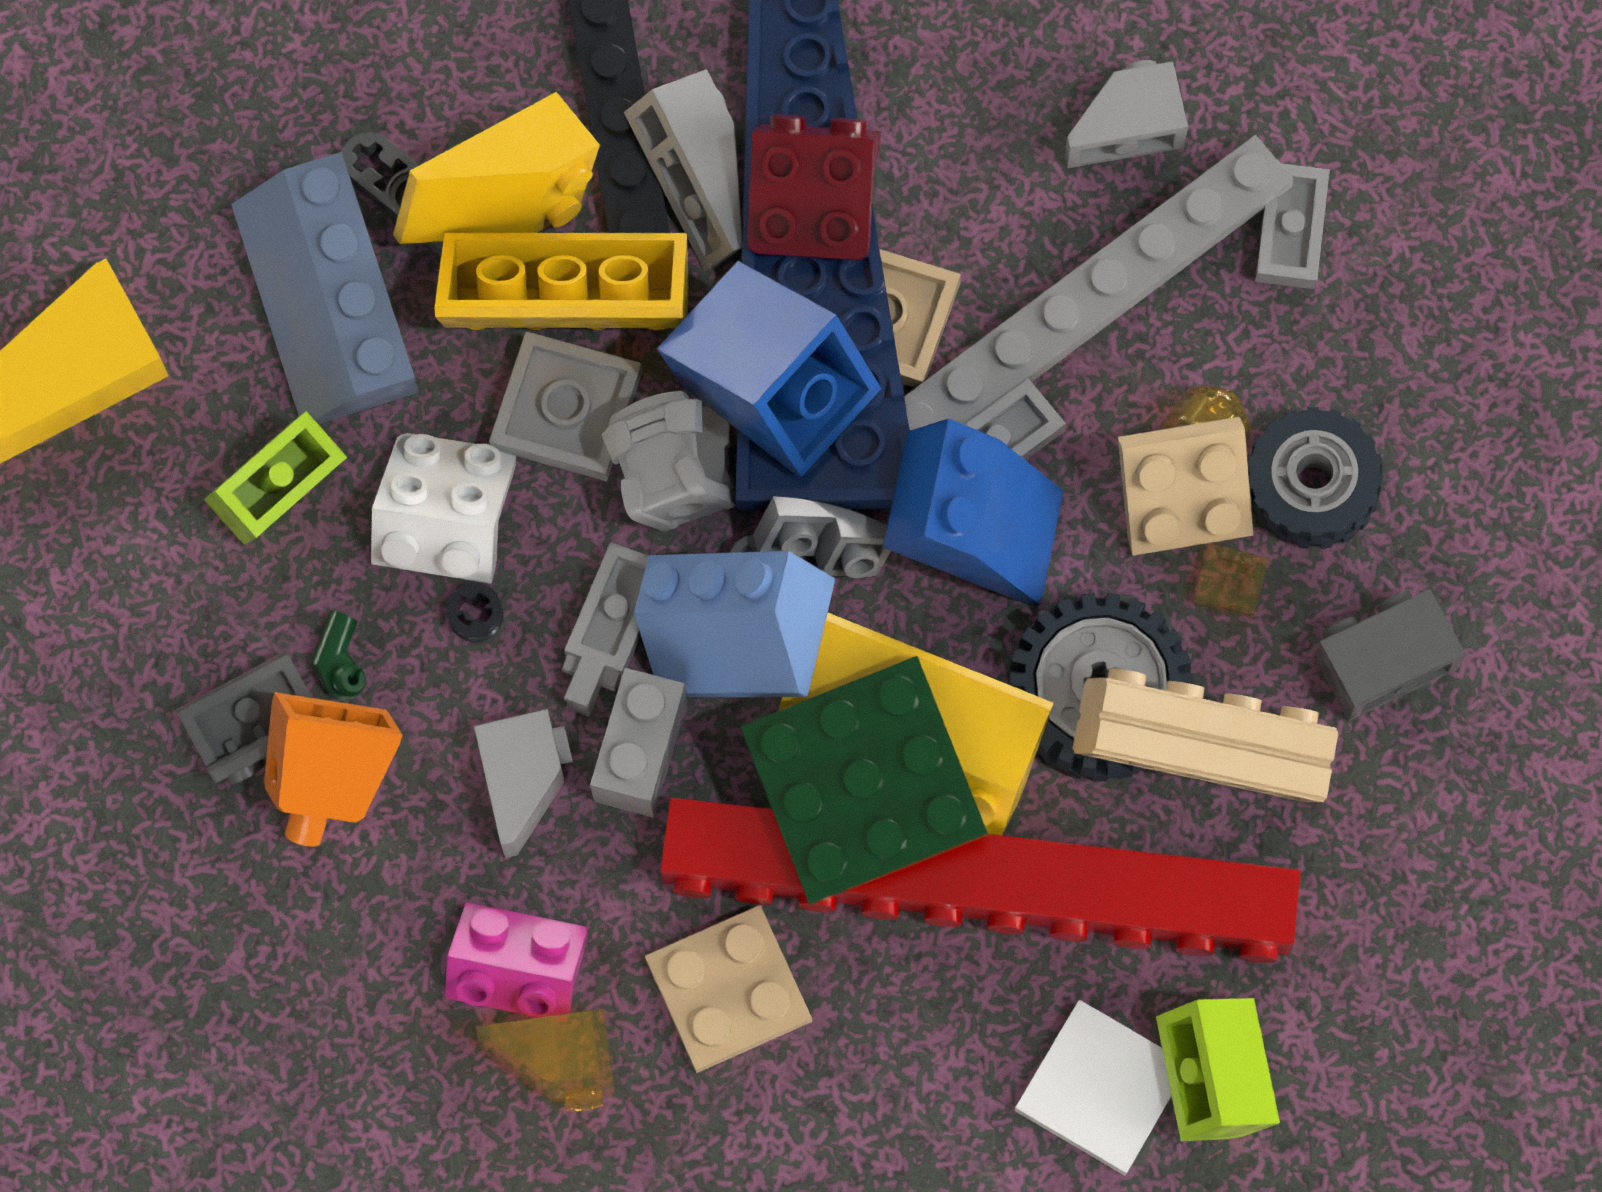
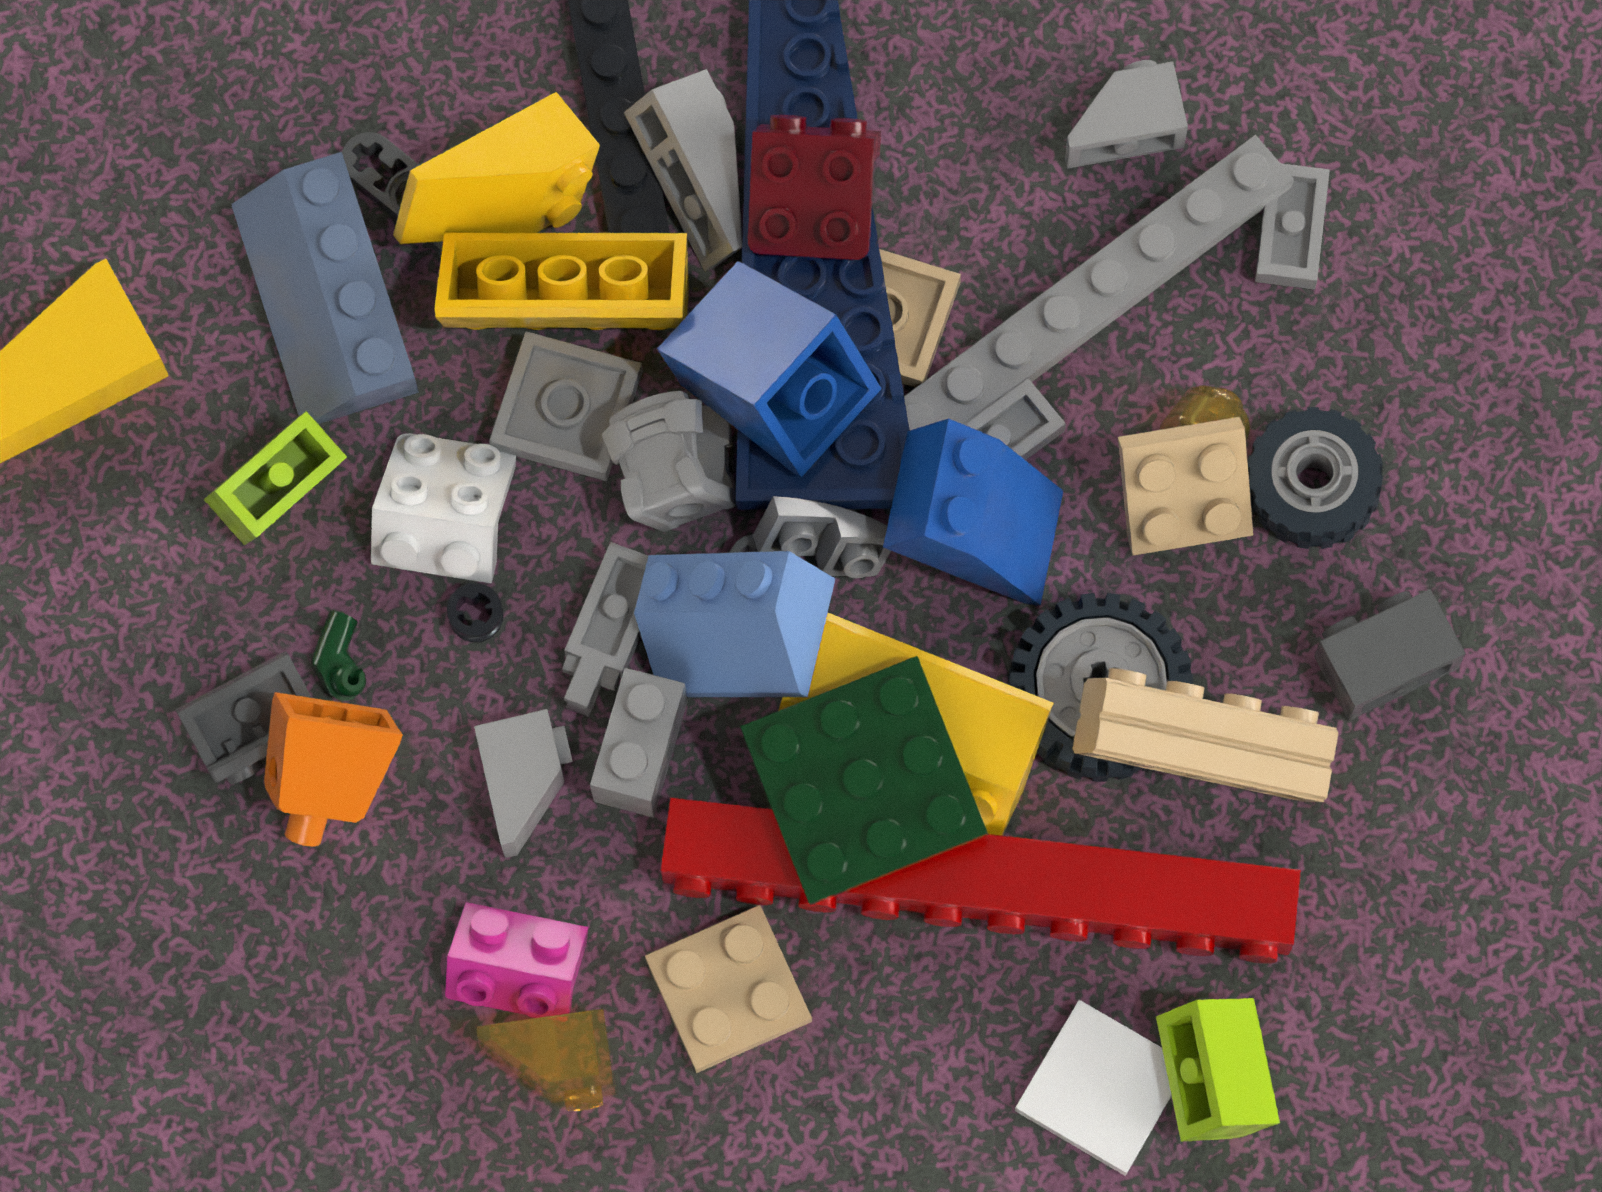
(1230, 580): clear yellow tile -> none

